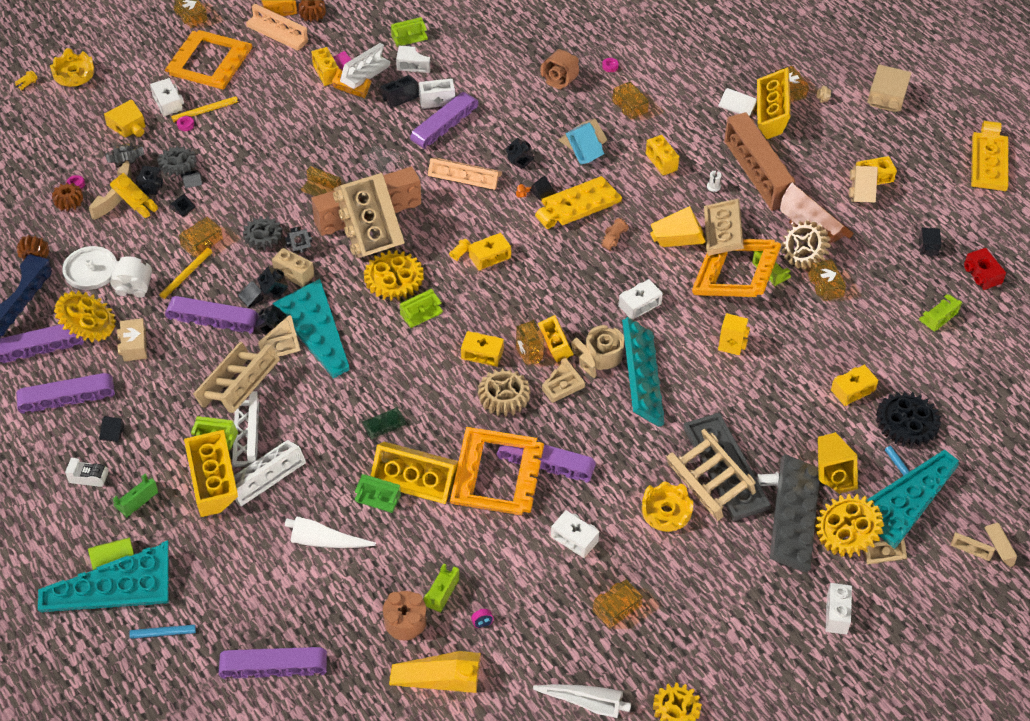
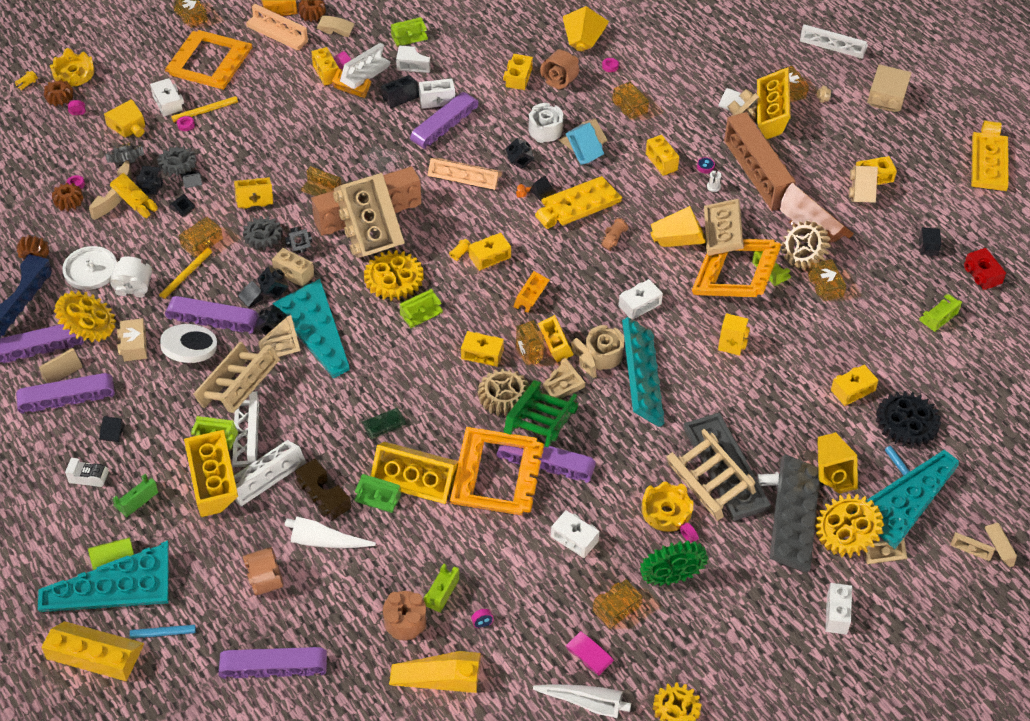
(58, 92): none -> dark orange gear
(60, 366): none -> tan slope
(76, 107): none -> dark pink tile
(92, 650): none -> yellow slope
(188, 343): none -> white piece
(244, 192): none -> yellow brick
(263, 571): none -> nougat brick
(331, 501): none -> dark brown arch
(341, 26): none -> tan slope
(518, 71): none -> yellow brick
(528, 402): none -> green fence
(531, 291): none -> light orange hinge
(545, 122): none -> white brick
(584, 28): none -> yellow slope
(590, 653): none -> dark pink slope
(674, 563): none -> green gear
(689, 533): none -> dark pink tile
(705, 165): none -> tile
(748, 98): none -> tan hips
(833, 41): none -> white fence

